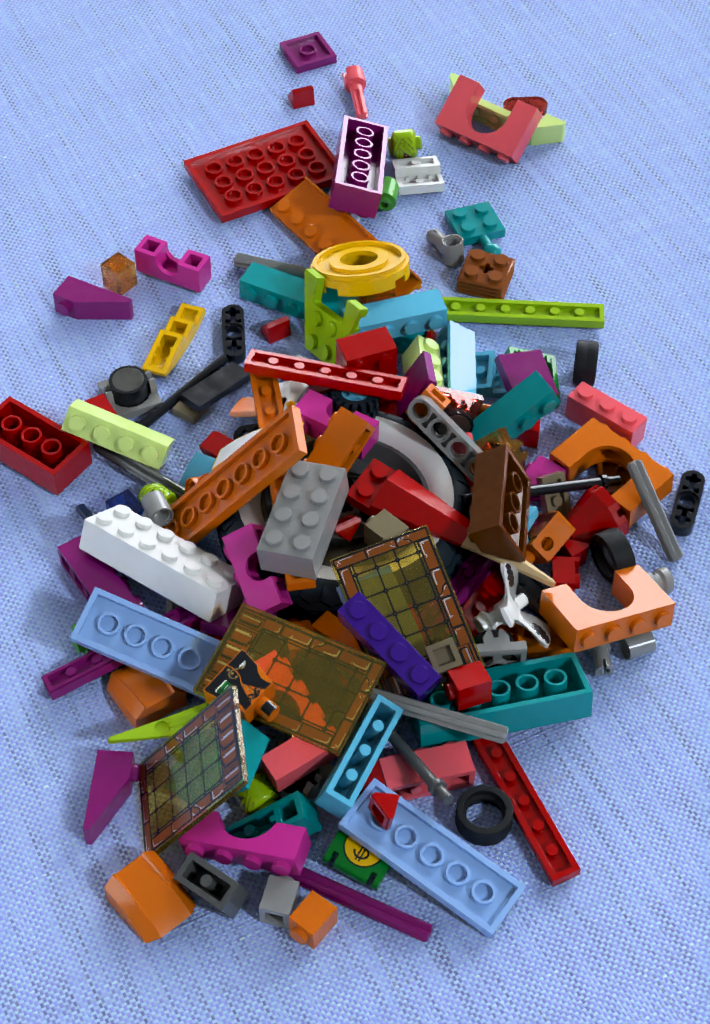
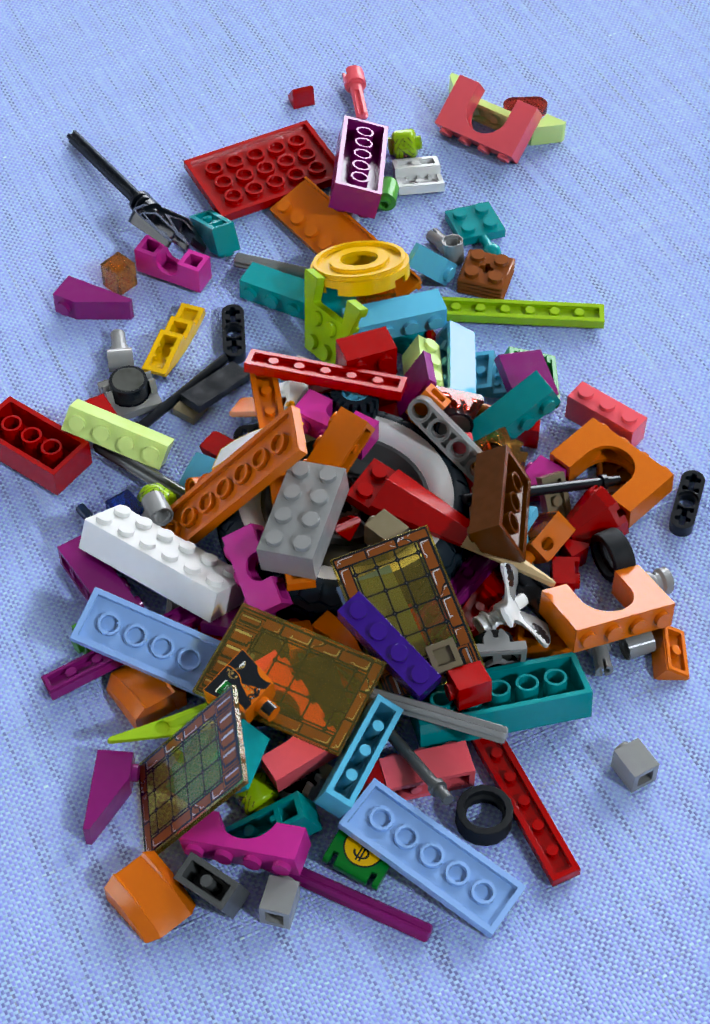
(119, 353): none -> light grey pin
(146, 212): none -> black piece
(216, 232): none -> teal slope
(276, 330): red slope -> none
(308, 52): magenta tile -> none
(312, 920): orange brick -> none
(383, 808): red slope -> none
(432, 264): none -> medium azure slope
(585, 362): black tyre -> none
(634, 764): none -> light grey brick
(654, 510): light grey axle -> none
(670, 656): none -> orange slope

